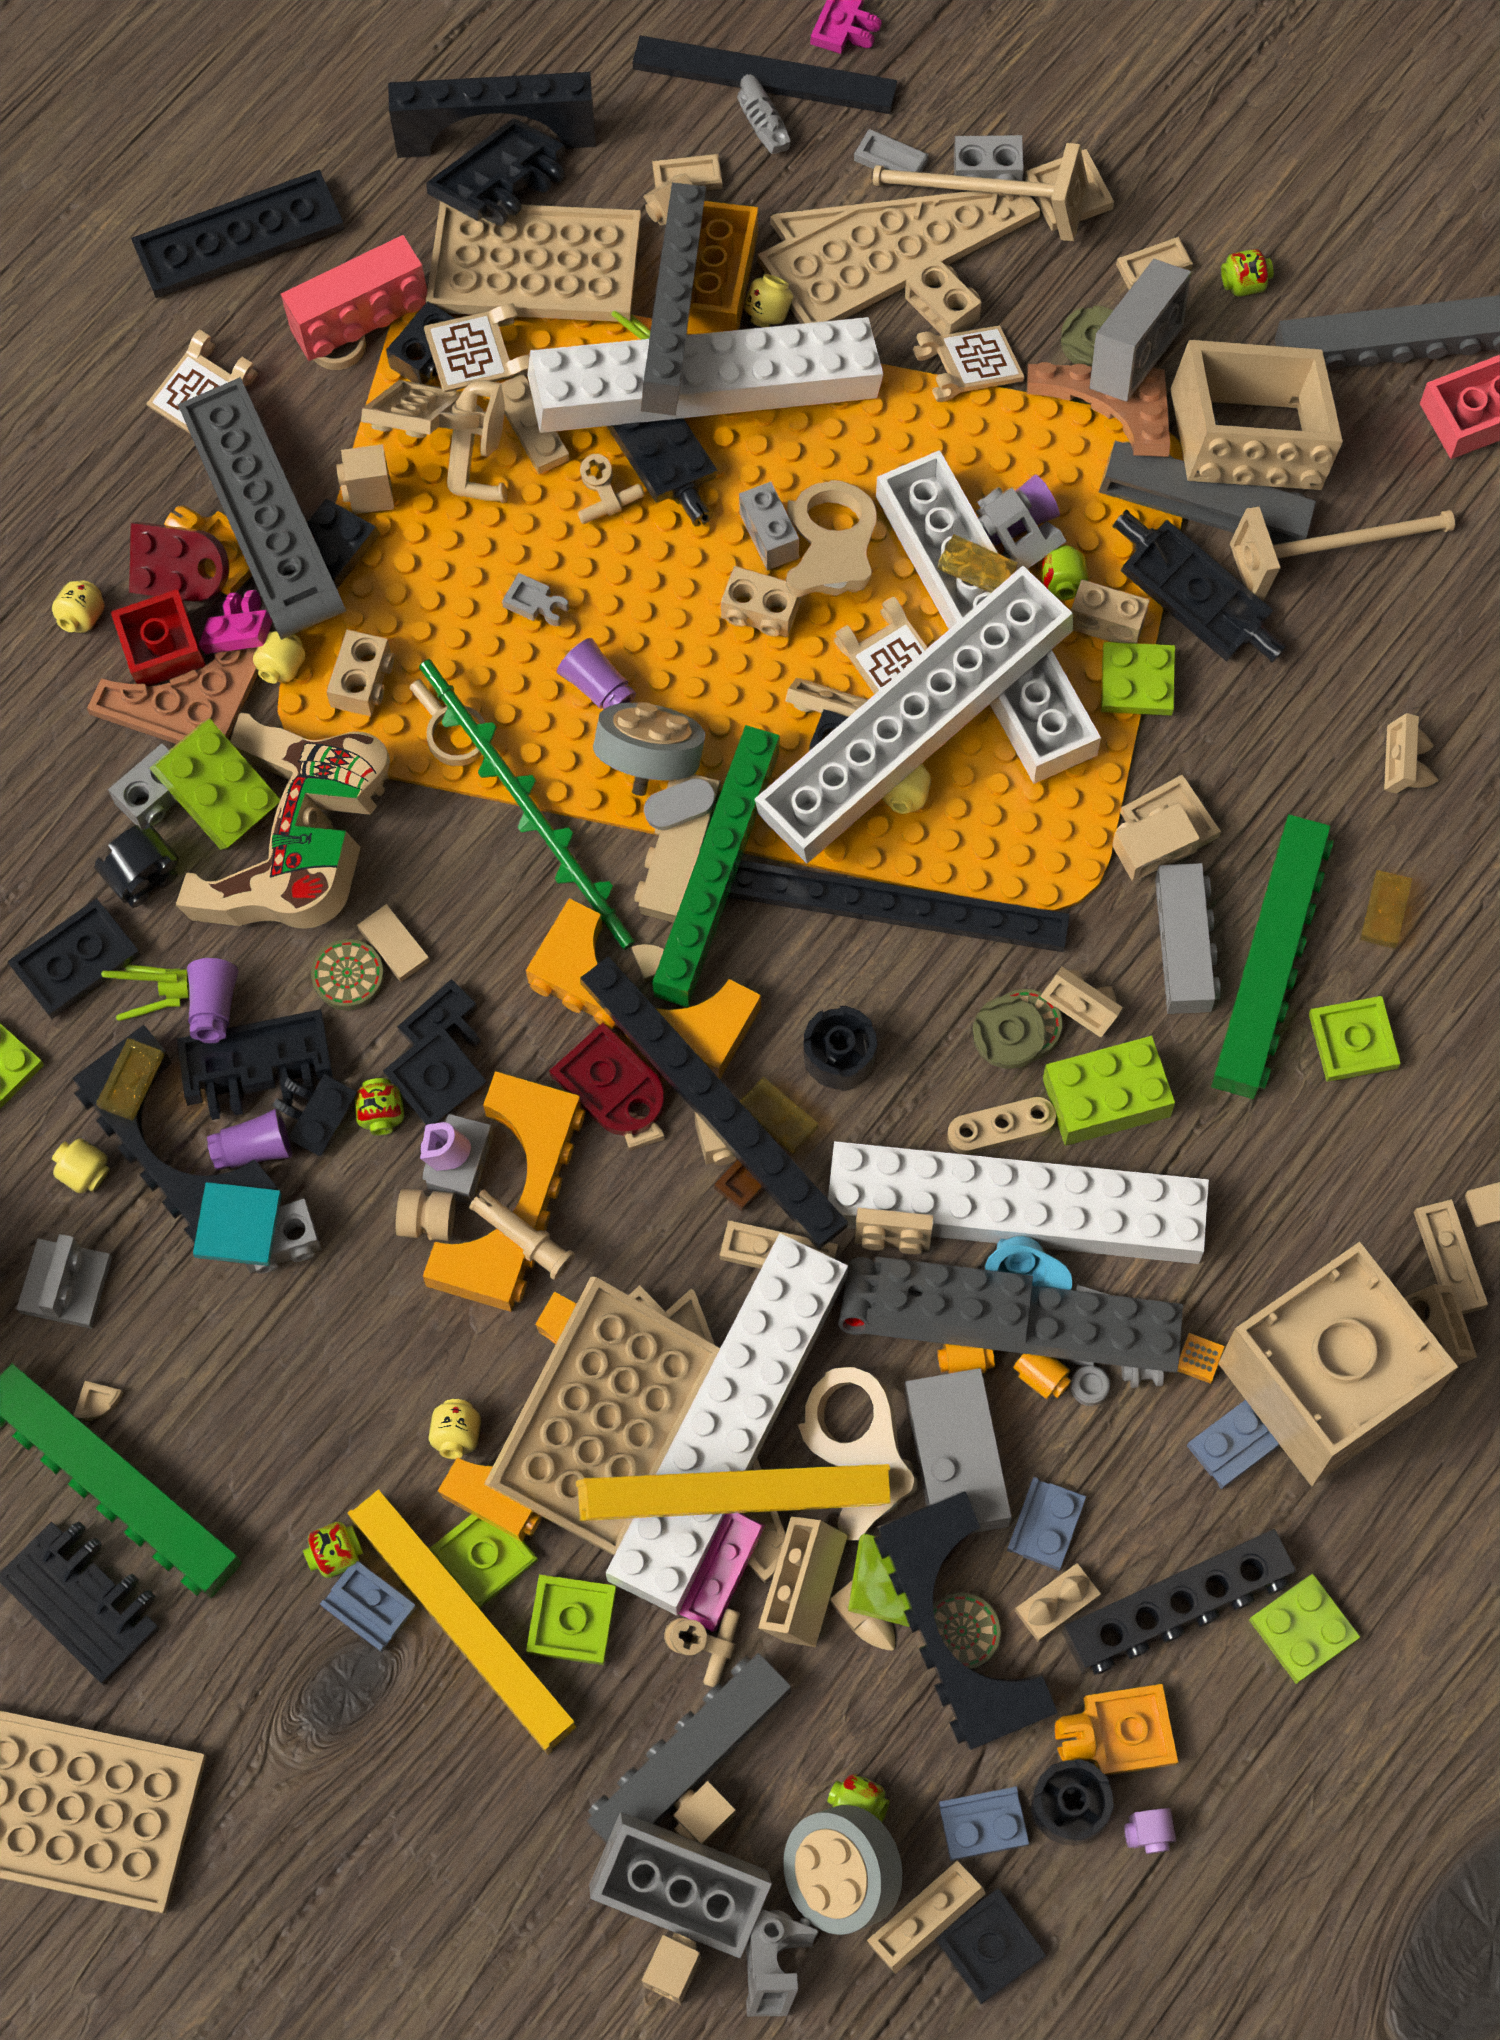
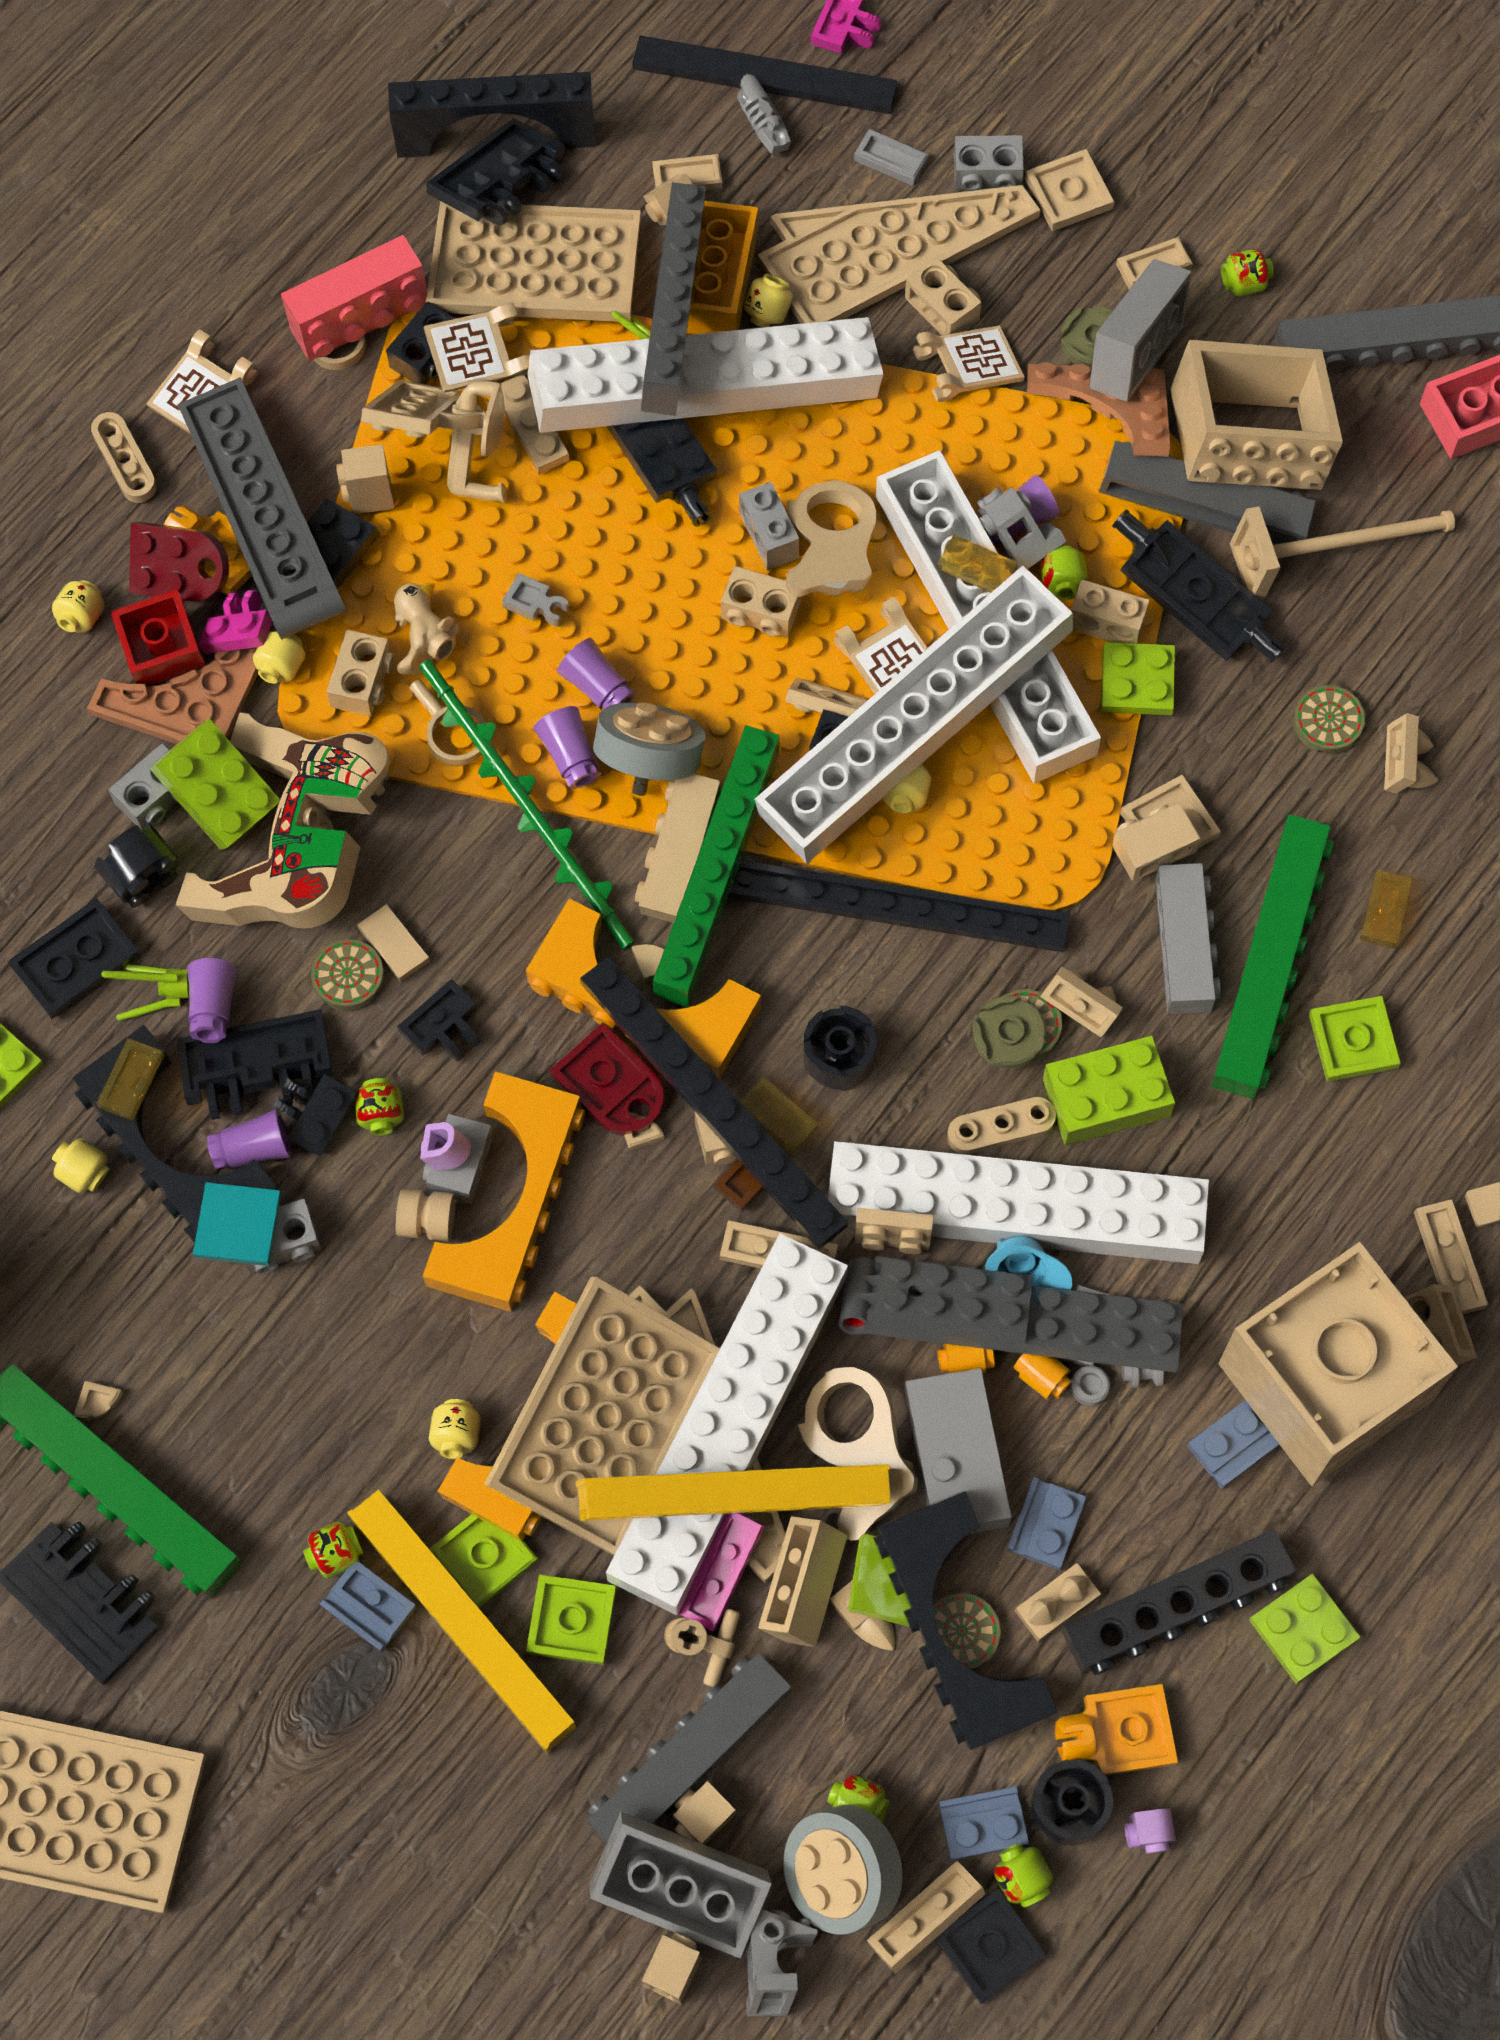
(64, 1282): light grey bracket -> none
(122, 446): none -> tan plate
(237, 233): black plate -> none
(428, 633): none -> tan animal
(435, 1076): black tile -> none
(535, 1243): tan pin -> none
(568, 746): none -> medium lavender plant
(610, 502): tan piece -> none
(679, 804): light grey tile -> none
(1023, 1875): none -> lime head
(1066, 194): tan tile -> none
(1199, 1358): light orange tile -> none
(1329, 719): none -> olive tile

